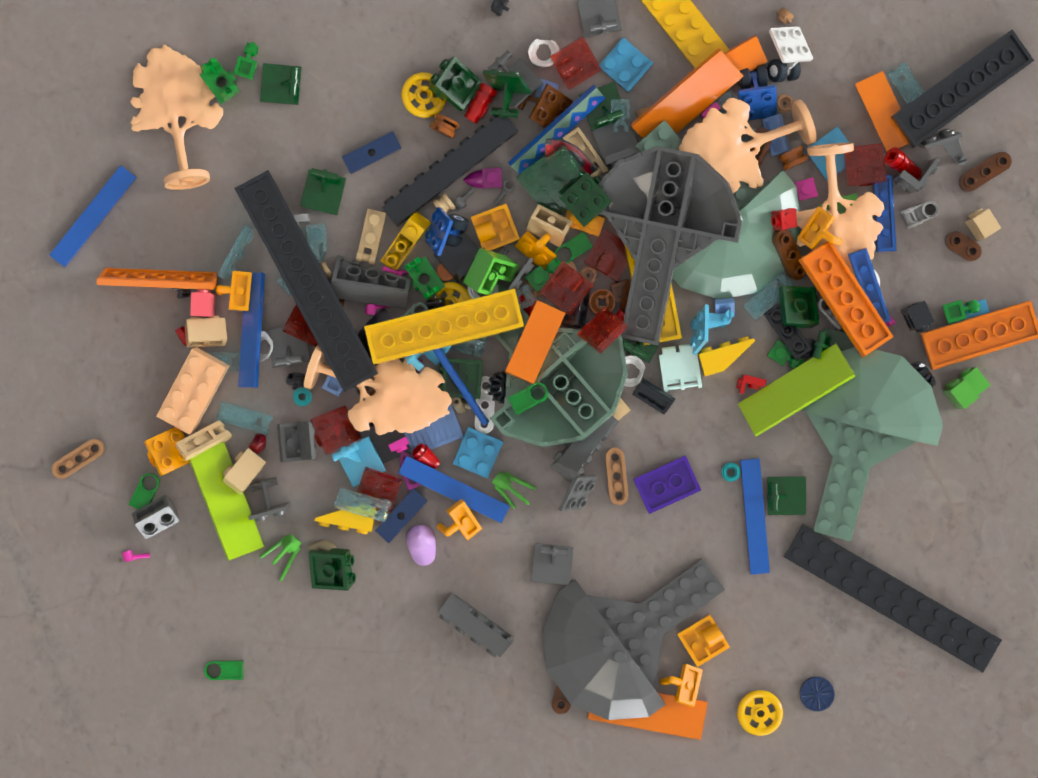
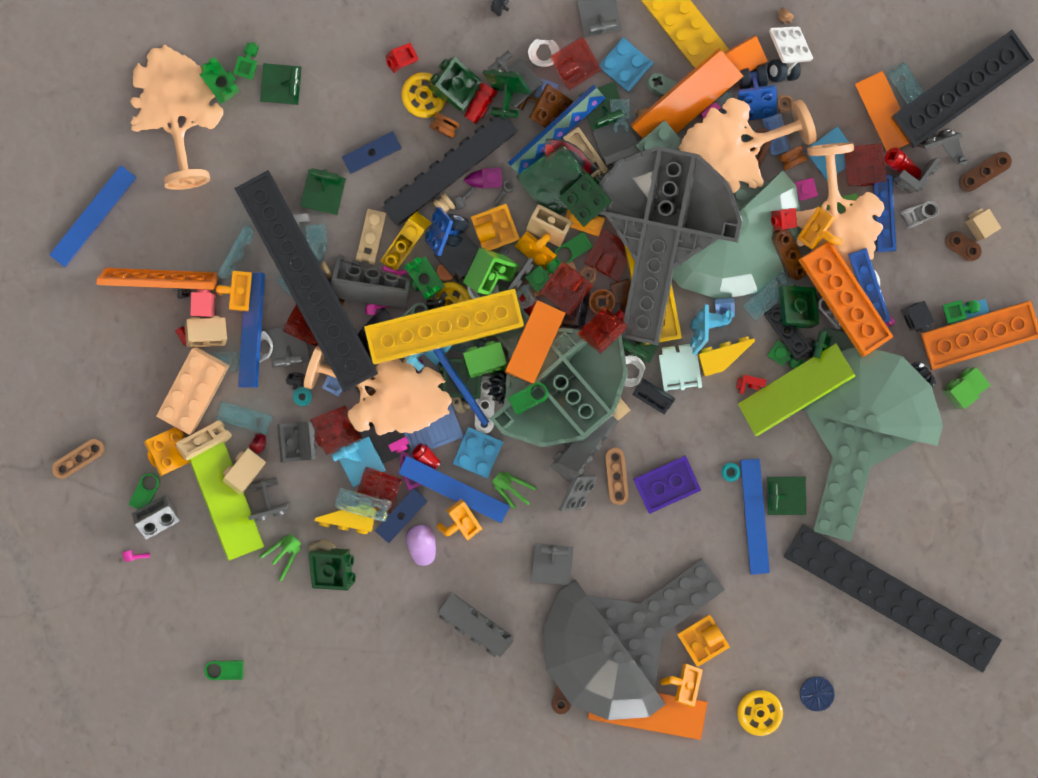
(401, 57): none -> red bracket
(485, 359): none -> bright green brick
(664, 86): none -> sand green piece

